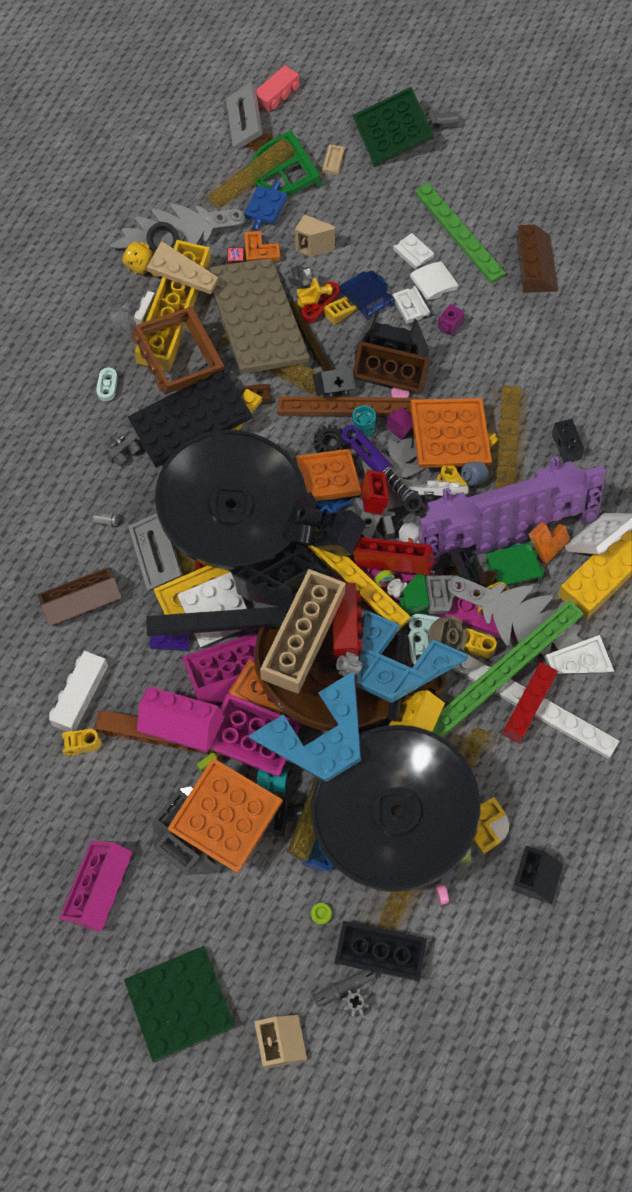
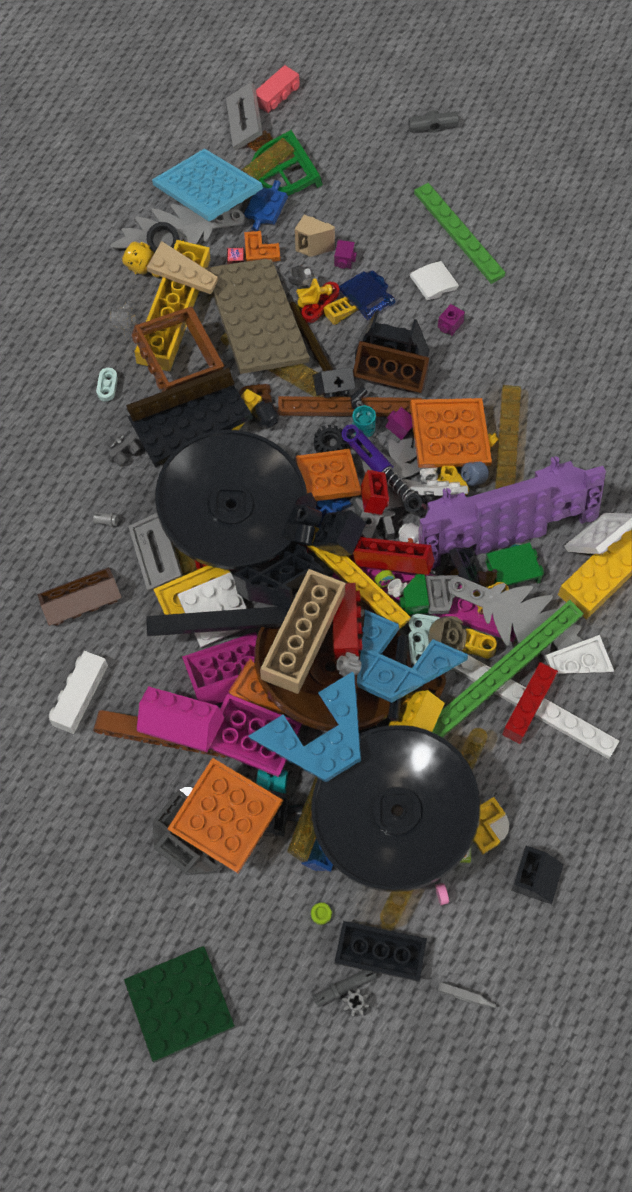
(76, 742): yellow piece -> none
(96, 885): dark pink slope -> none
(145, 306): white plate -> none
(175, 642): dark purple plate -> none
(180, 394): none -> dark brown plate
(203, 763): lime tile -> none
(207, 184): none -> medium azure plate
(266, 414): none -> black head
(280, 1041): tan slope -> none
(333, 159): tan tile -> none
(345, 254): none -> magenta brick
(356, 398): none -> black arm
(393, 126): dark green plate -> none
(399, 393): bright pink tile -> none
(411, 305): white plate -> none
(413, 251): white plate -> none
(428, 474): none -> white plate
(463, 995): none -> light grey piece
(535, 259): reddish brown slope -> none
(548, 543): orange plate -> none
(567, 441): black brick -> none

